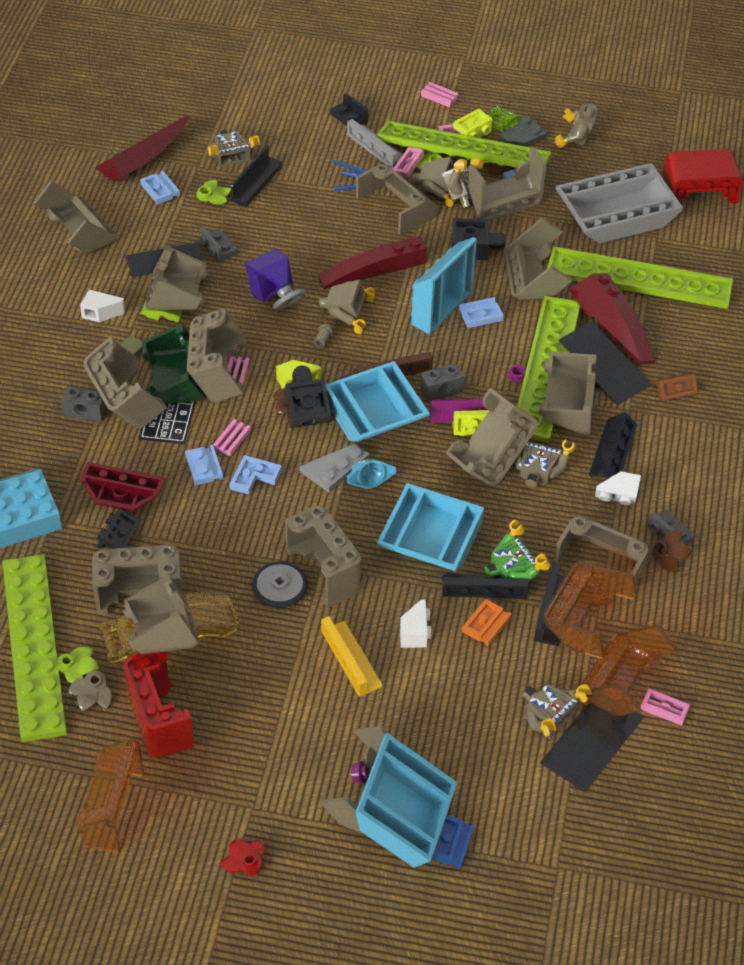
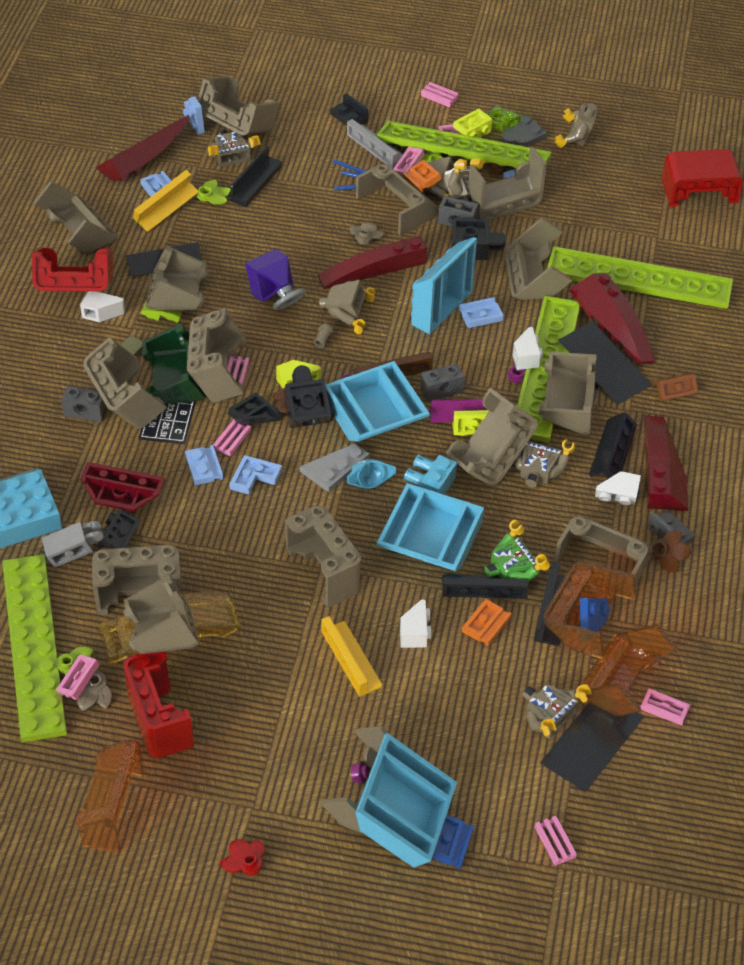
(51, 277): none -> red windscreen
(71, 542): none -> light grey hinge
(81, 678): none -> bright pink tile
(165, 202): none -> yellow panel
(194, 110): none -> light blue plate
(218, 244): dark grey bracket -> none
(221, 104): none -> dark tan windscreen
(254, 410): none -> black wing
(267, 582): light grey wheel -> none
(366, 232): none -> dark tan plate
(422, 176): none -> orange plate
(439, 473): none -> medium azure brick
(456, 208): none -> dark grey brick
(526, 350): none -> white slope
(562, 835): none -> bright pink tile
(593, 613): none -> blue wing
(621, 203): light grey slope -> none
(664, 472): none -> dark red wedge

